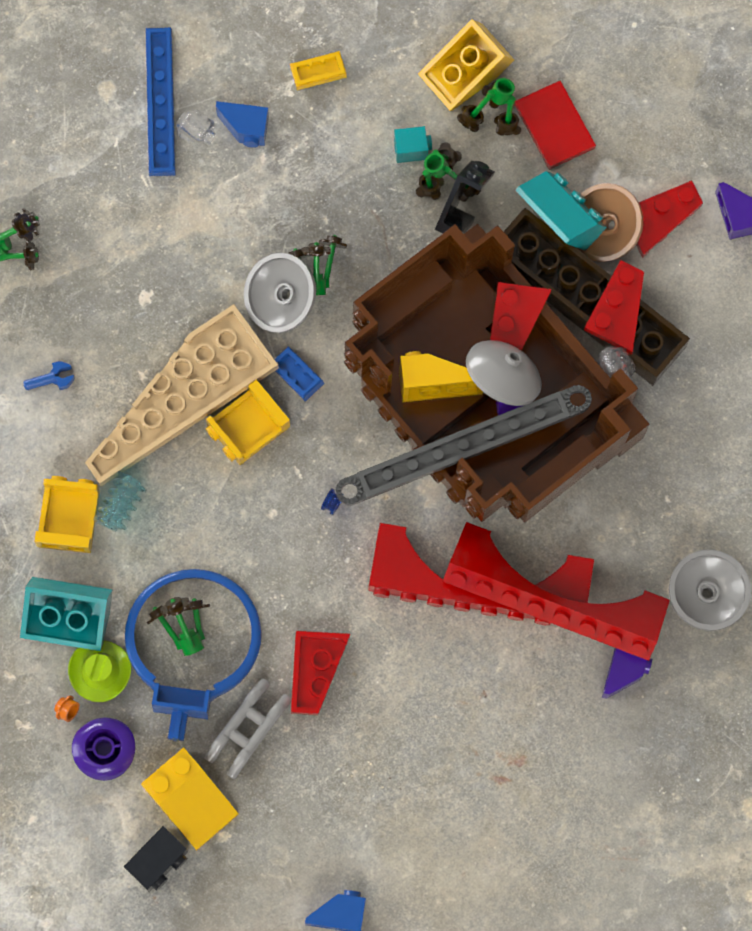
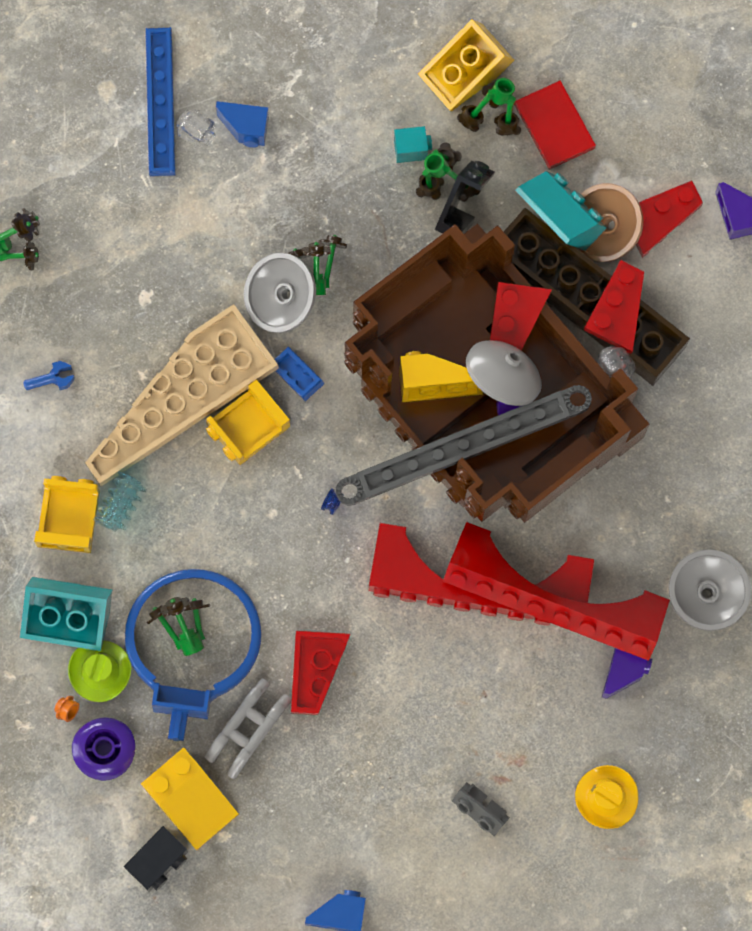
(318, 70): yellow plate -> none
(470, 802): none -> dark grey hinge
(607, 797): none -> yellow hat

